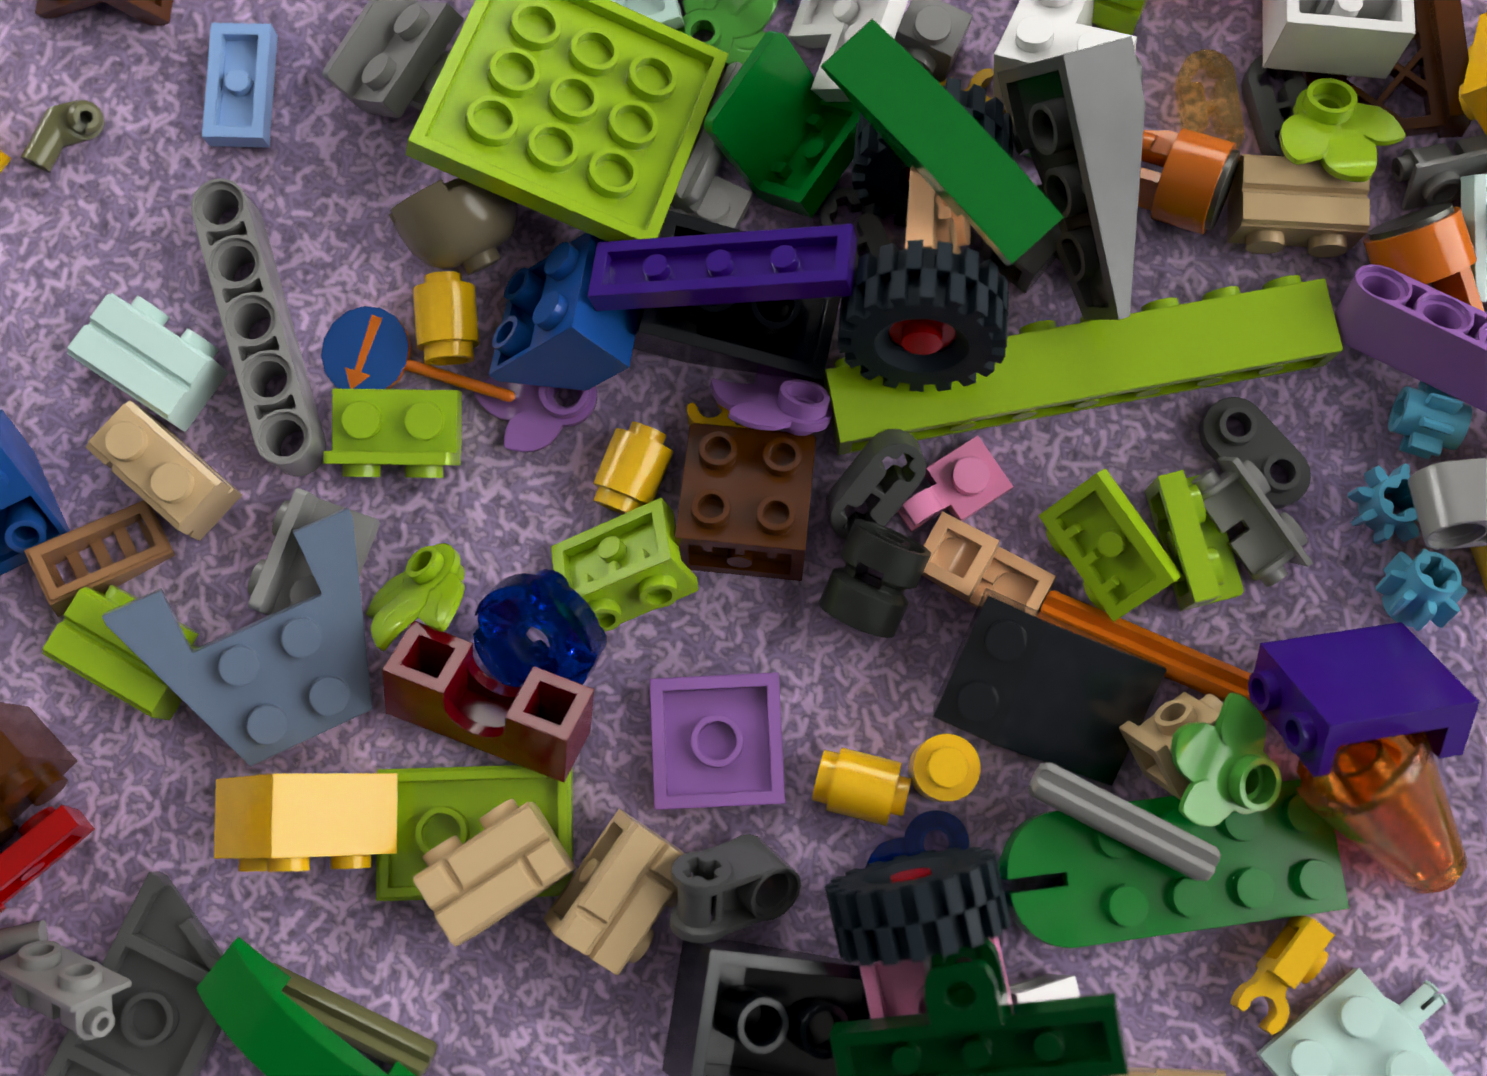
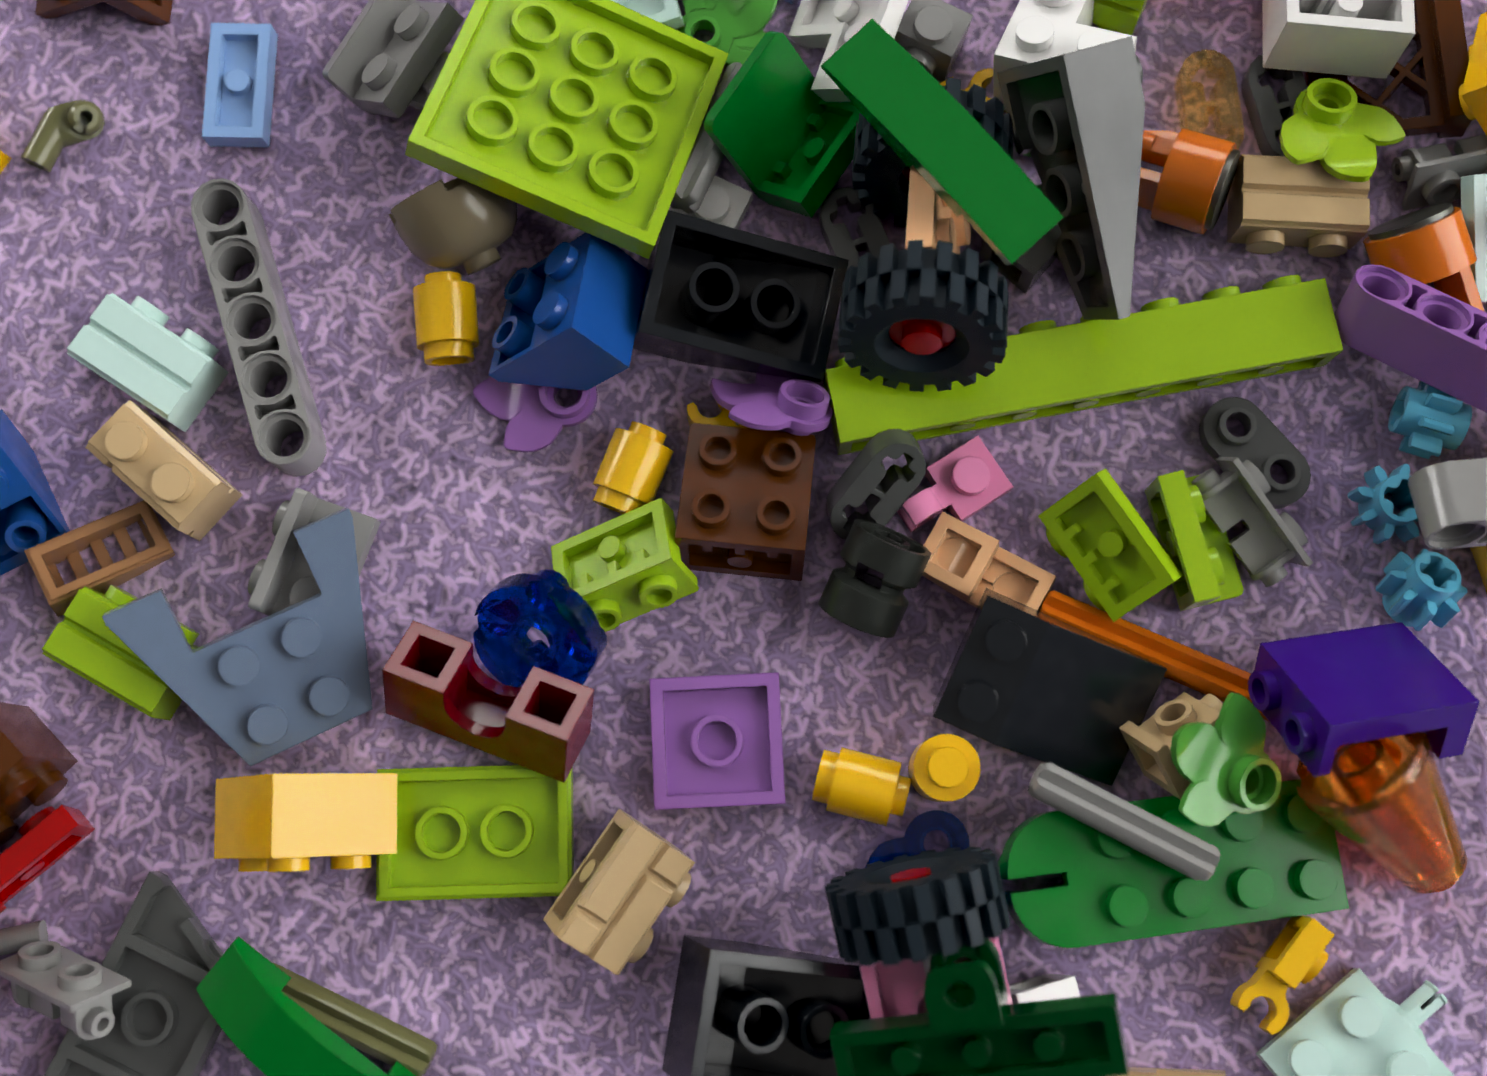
(373, 351): blue piece -> none
(395, 429): lime bracket -> none
(425, 590): lime plate -> none
(493, 872): tan brick -> none
(724, 268): dark purple plate -> none
(735, 884): dark grey piece -> none

